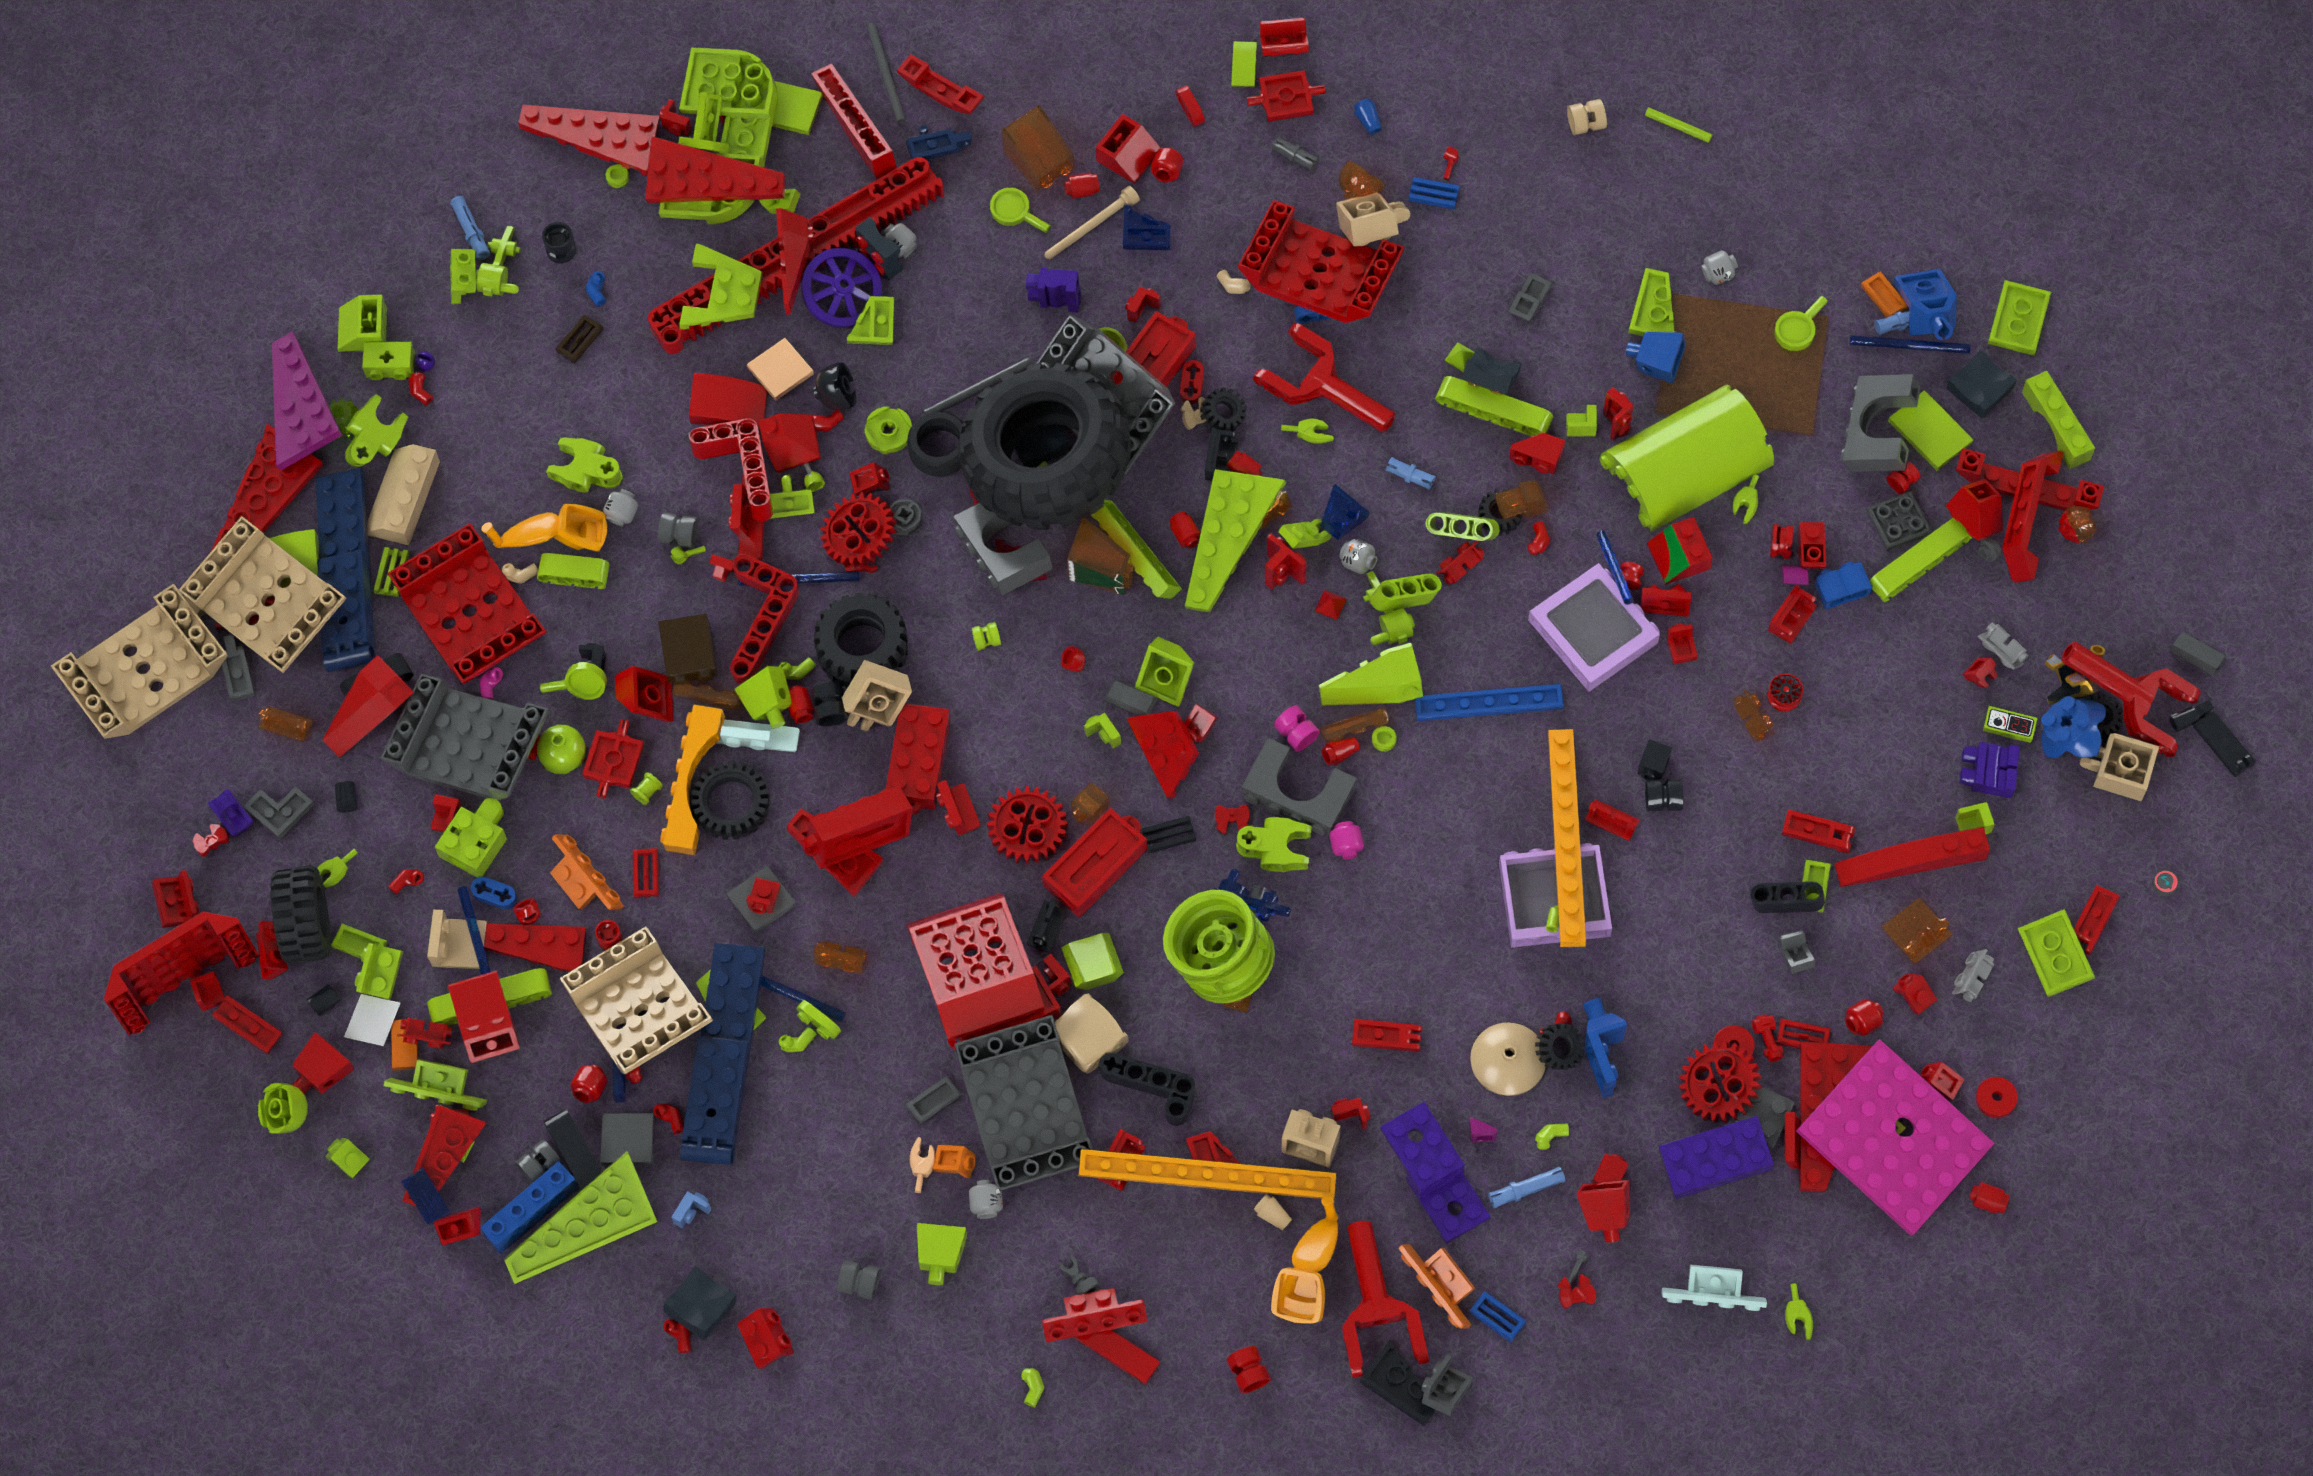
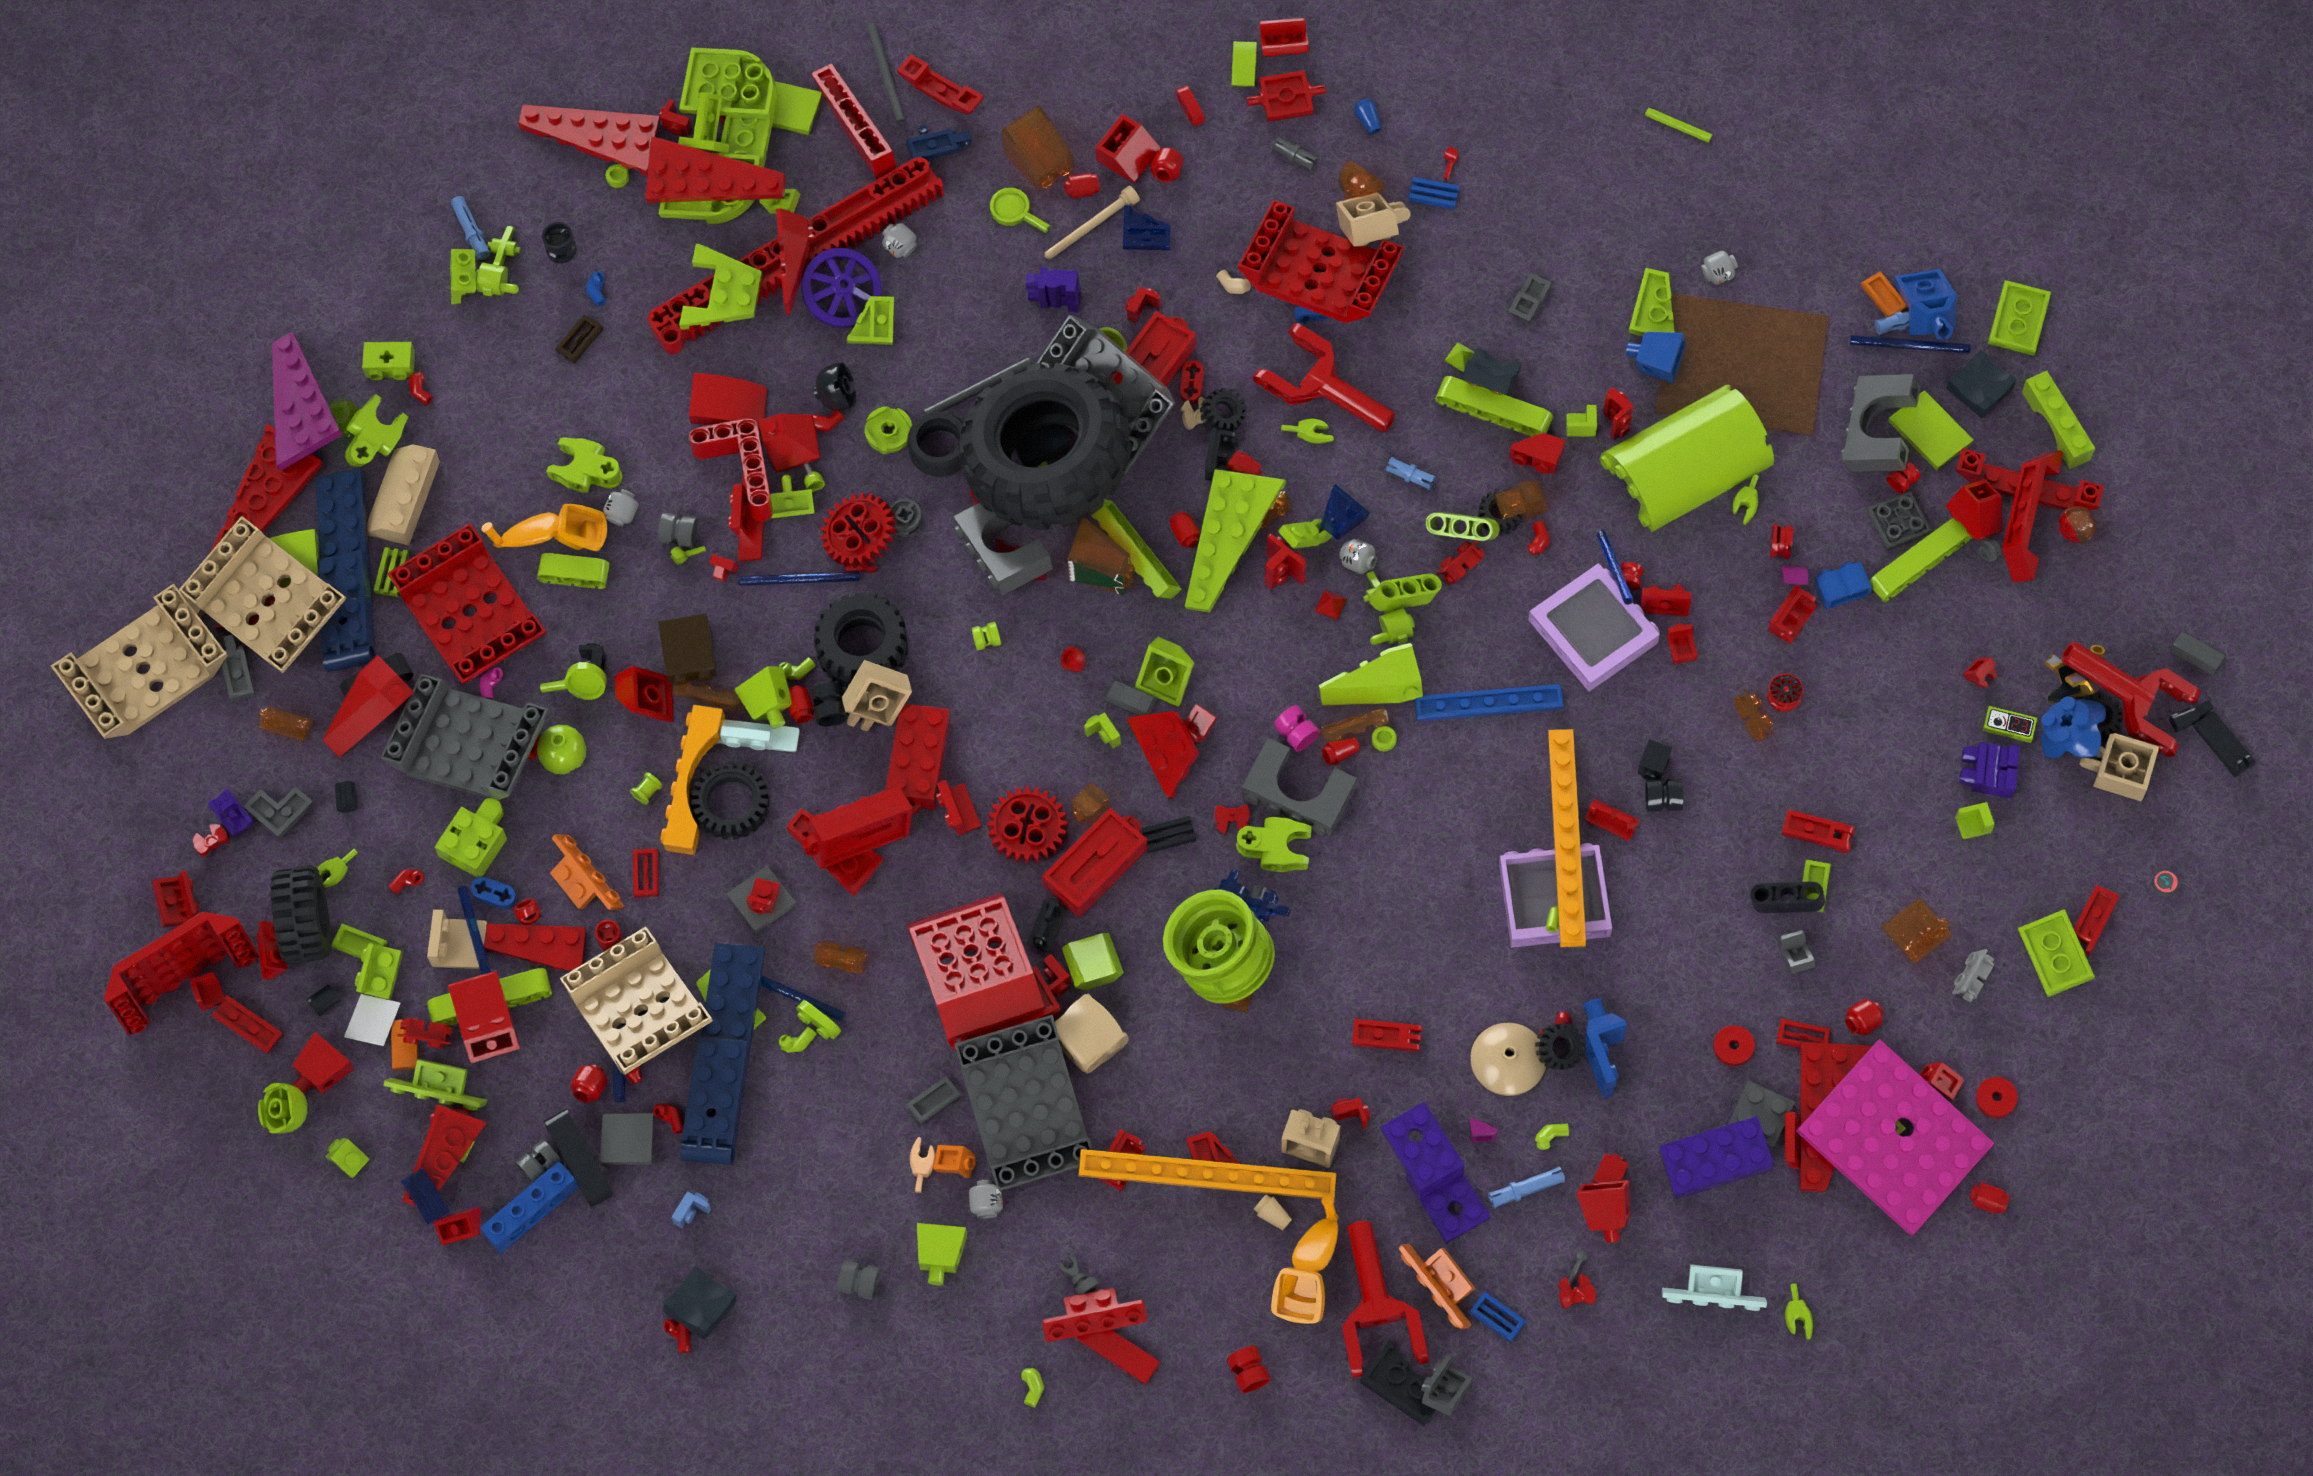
(362, 321): lime slope -> none
(424, 365): dark purple hinge -> none
(446, 809): red panel -> none
(519, 576): tan arm -> none
(596, 1216): lime wing -> none
(613, 759): red plate -> none
(765, 616): red beam -> none
(765, 1337): red bracket -> none
(780, 369): light nougat tile -> none
(869, 478): red bracket -> none
(877, 249): black brick -> none
(1145, 1083): black beam -> none
(1346, 840): dark pink head -> none
(1579, 120): tan wheel -> none
(1680, 551): red slope -> none
(1699, 1091): red gear -> none
(1764, 1025): red bar -> none
(1797, 330): lime piece -> none
(1811, 545): red slope -> none
(1915, 857): red slope -> none
(1915, 992): red bracket -> none
(2010, 654): light grey hinge -> none

